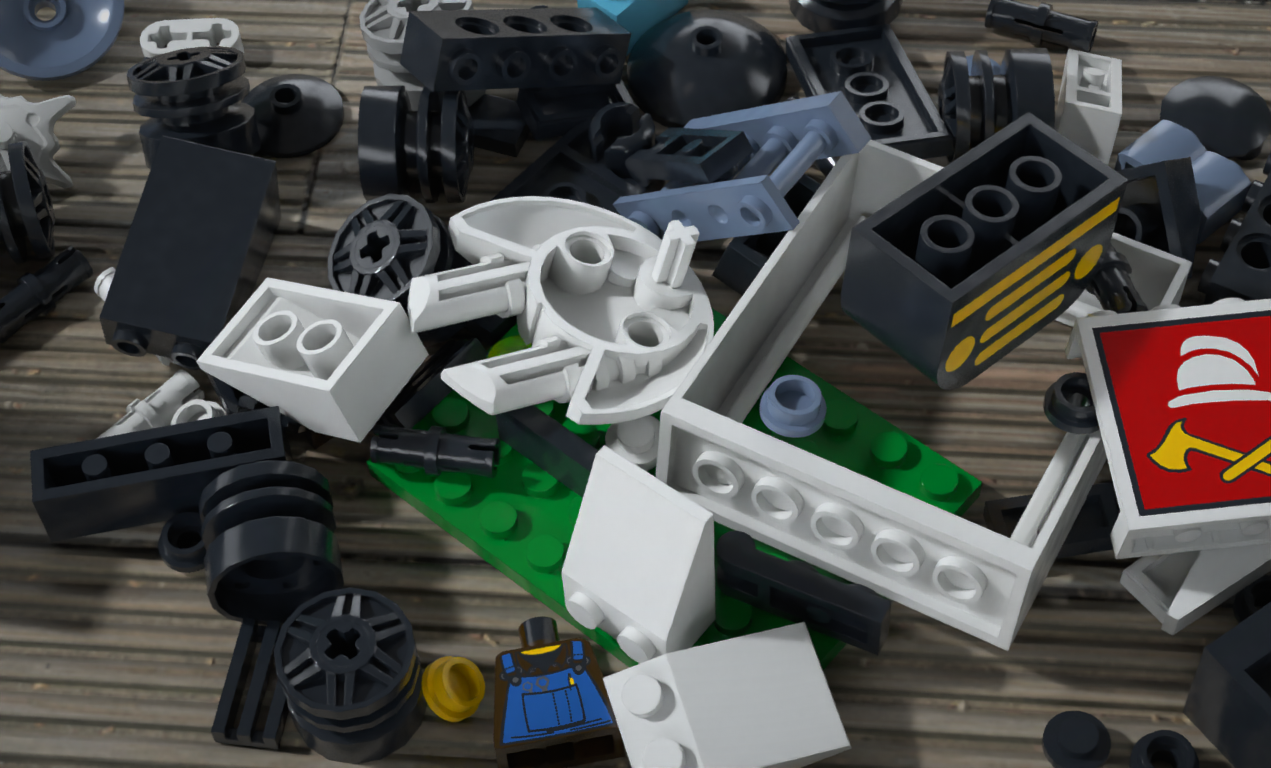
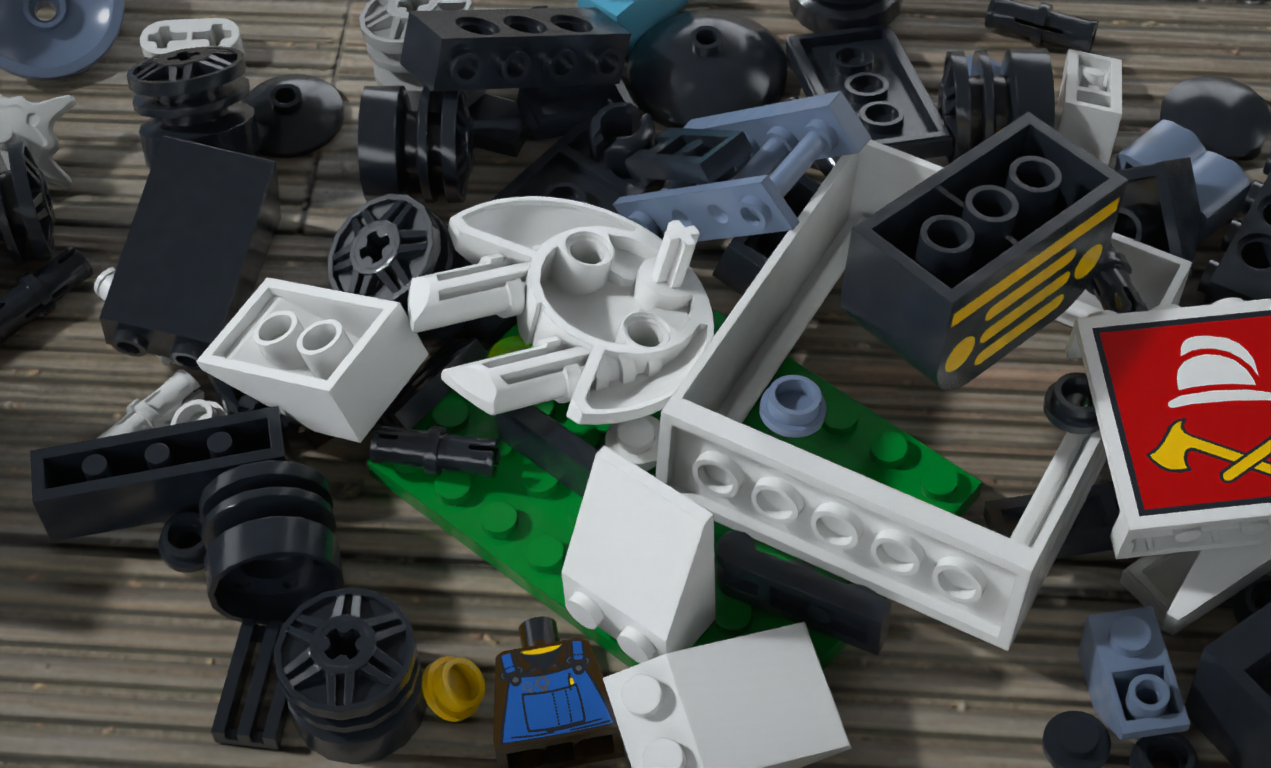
(1131, 674): none -> sand blue slope

